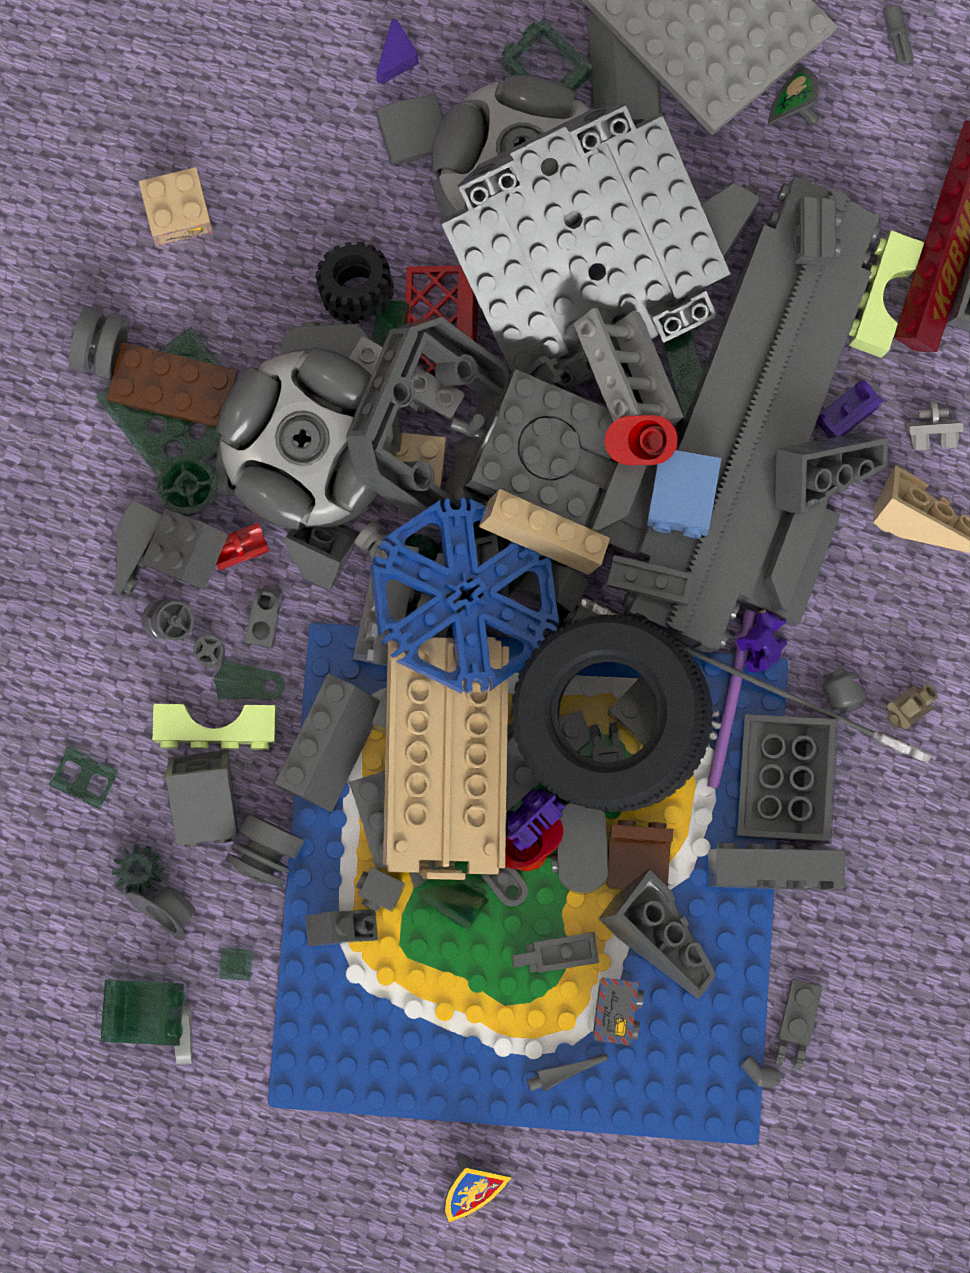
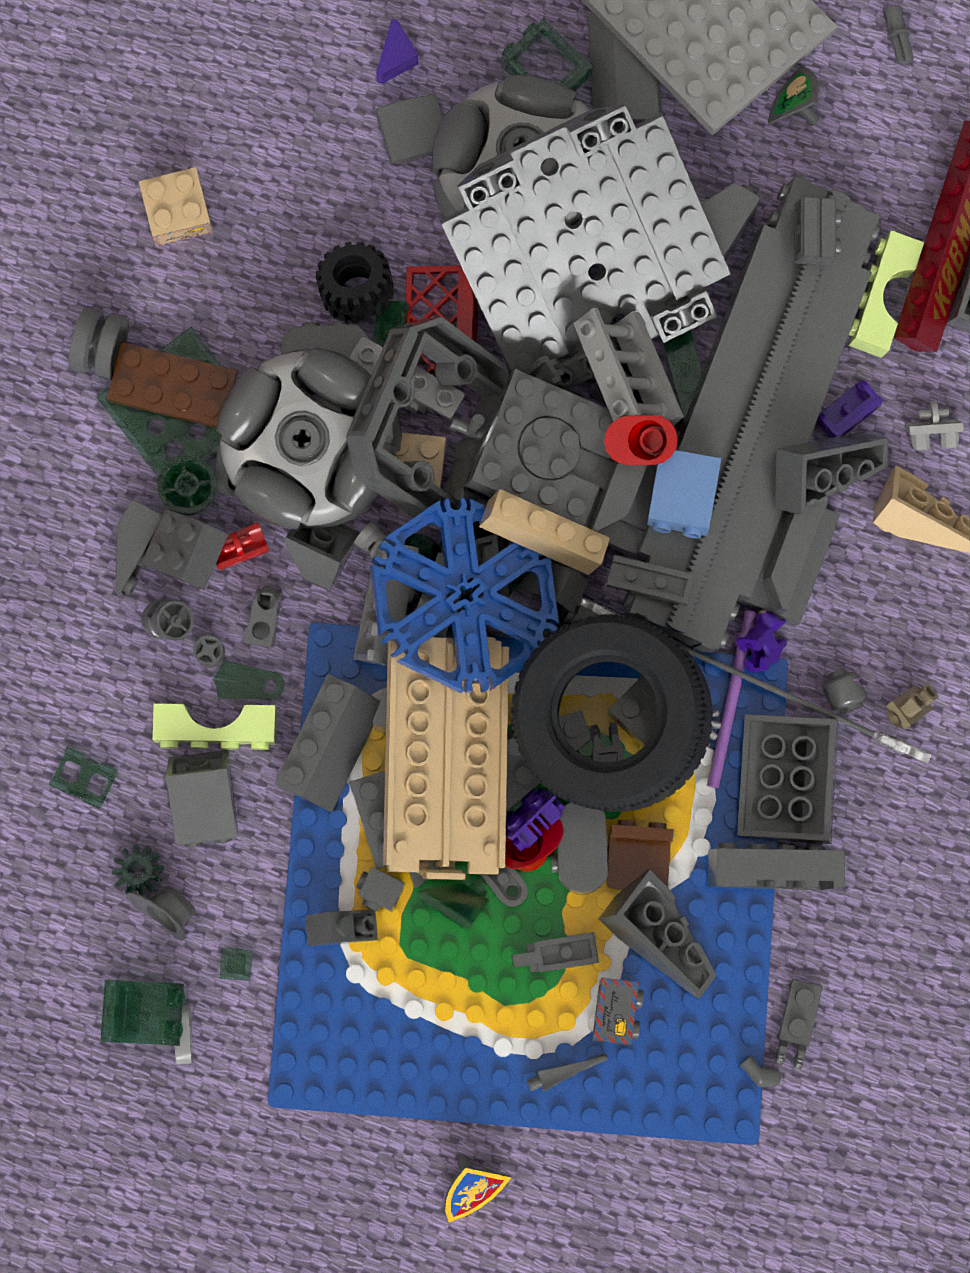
(264, 850): dark grey wheel -> none

